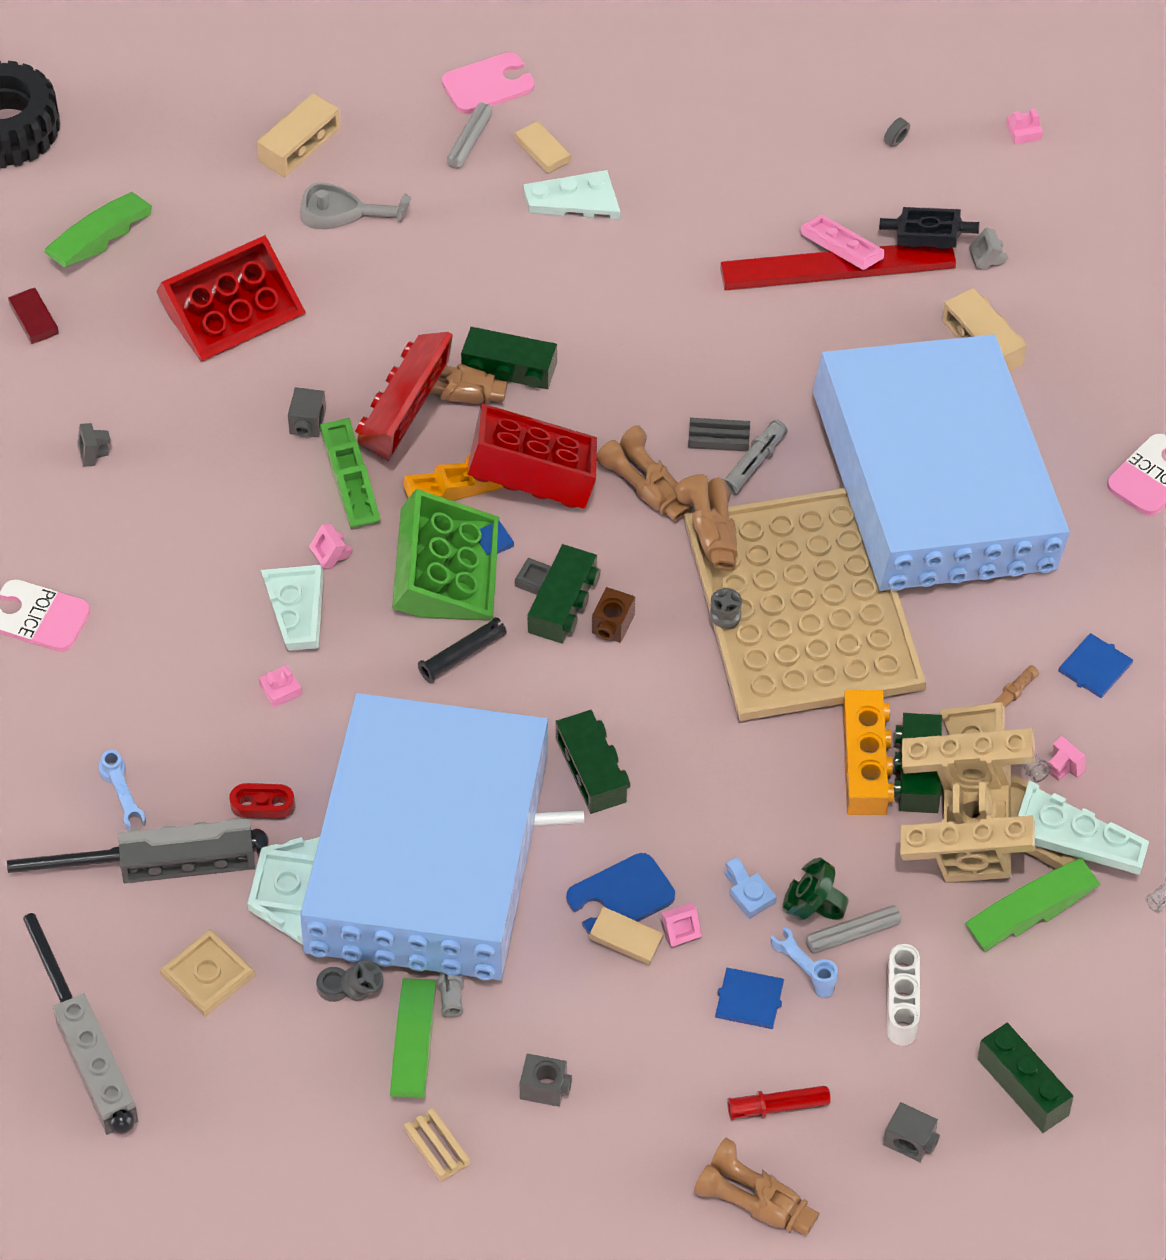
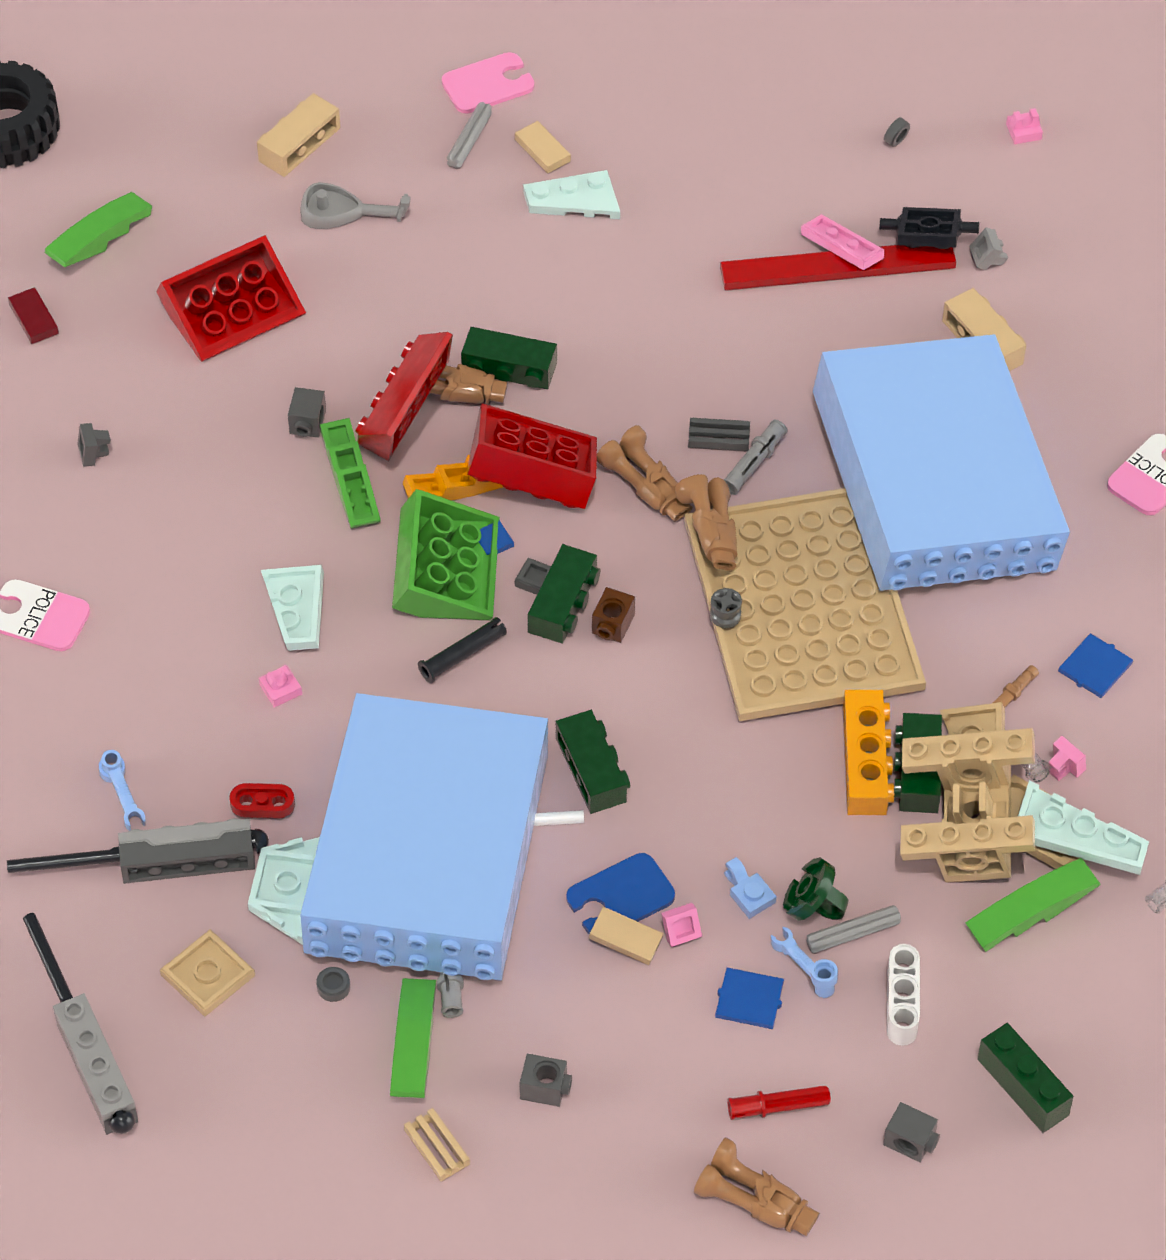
(329, 546): bright pink tile -> none
(363, 972): dark grey wheel -> none

